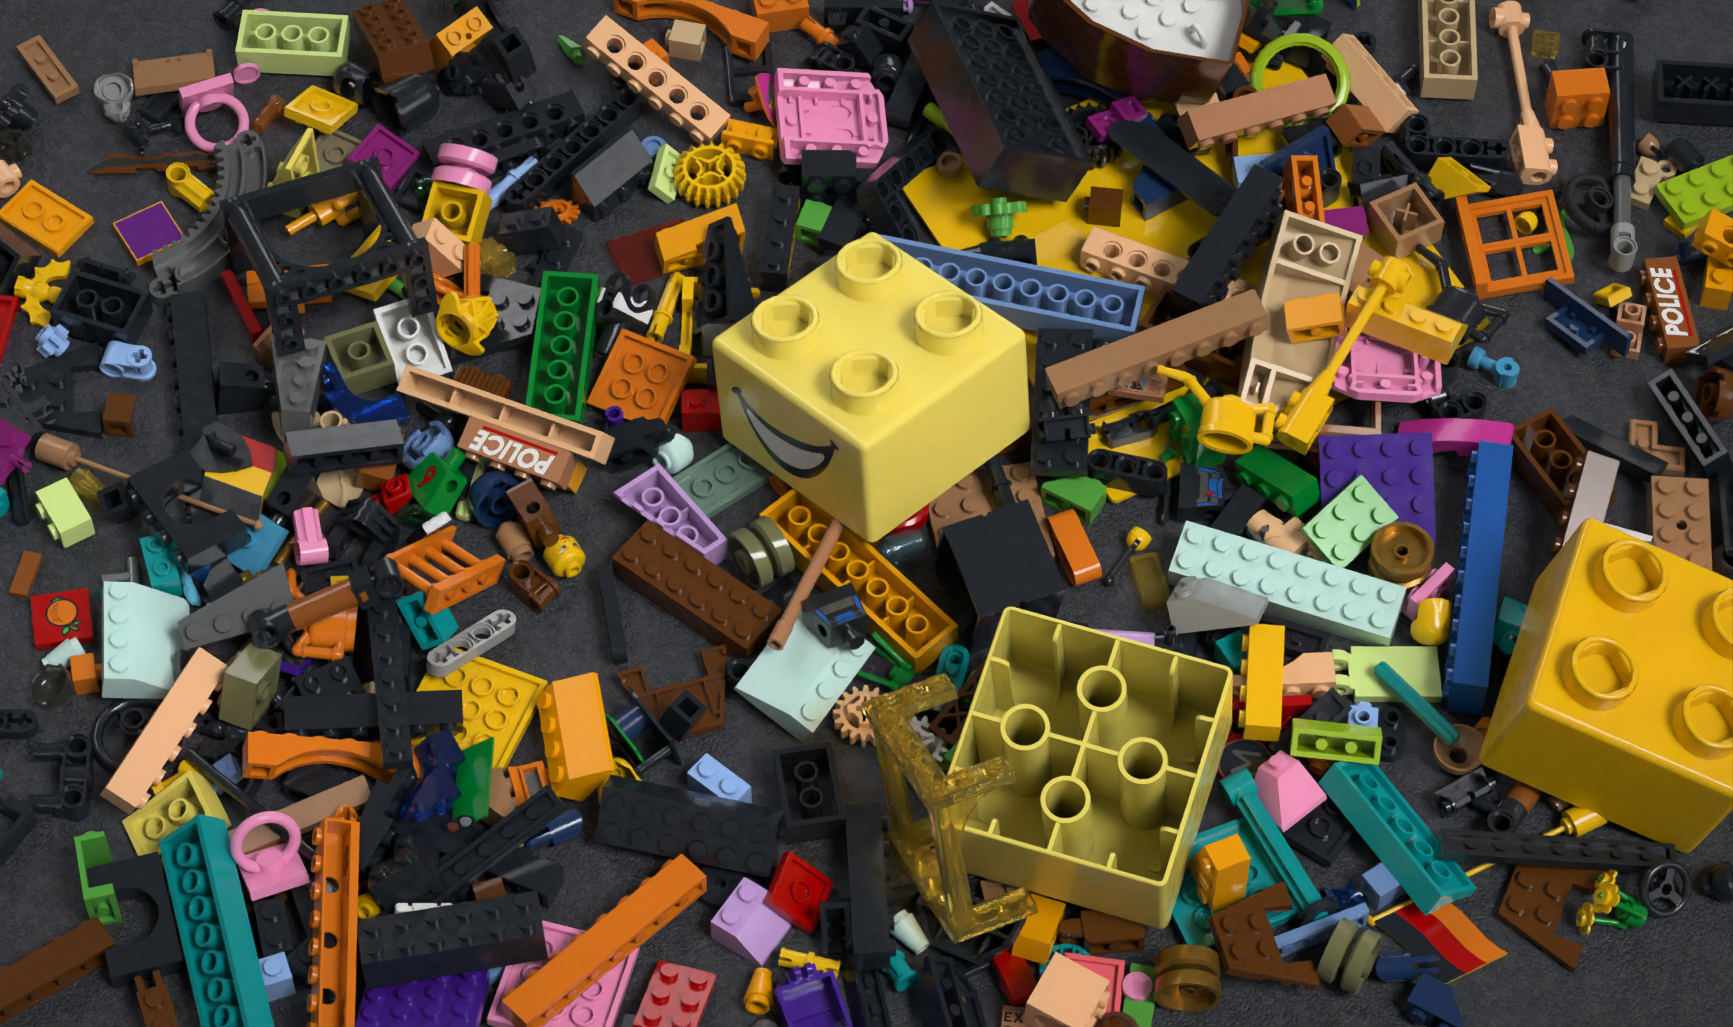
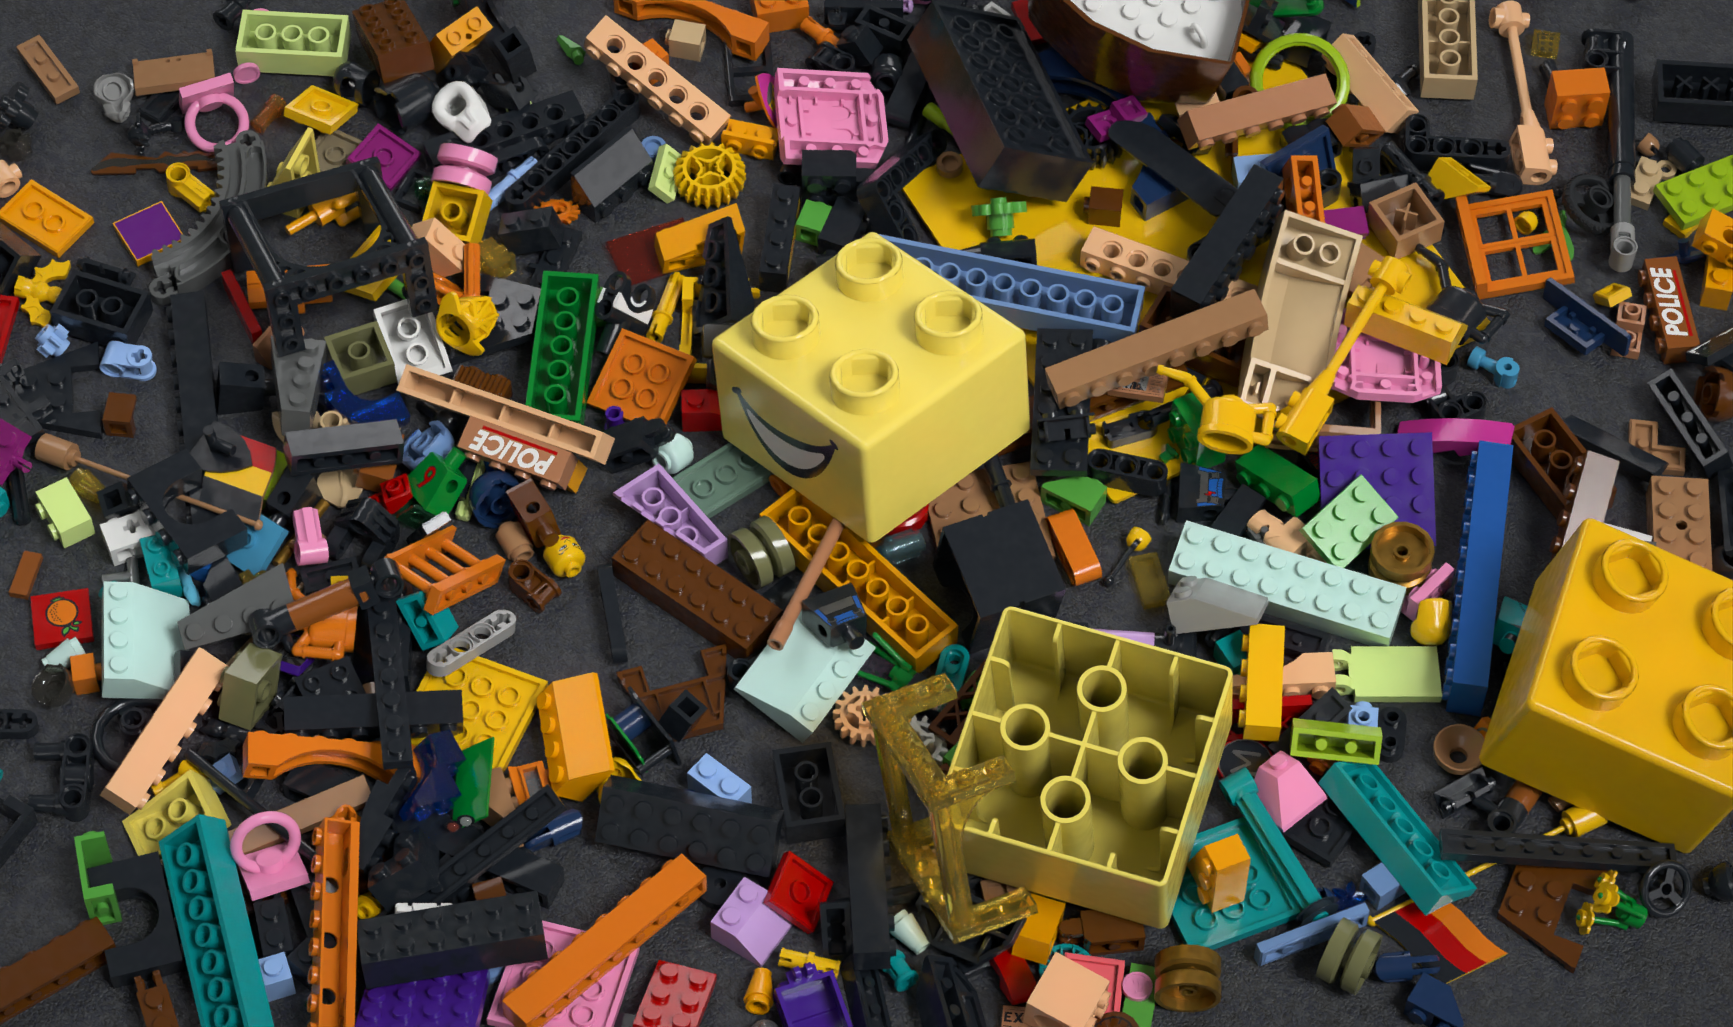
(123, 536): none -> white brick
(461, 110): none -> white piece
(1248, 943): reddish brown wing -> none
(1315, 318): light orange brick -> none
(1416, 703): teal axle -> none

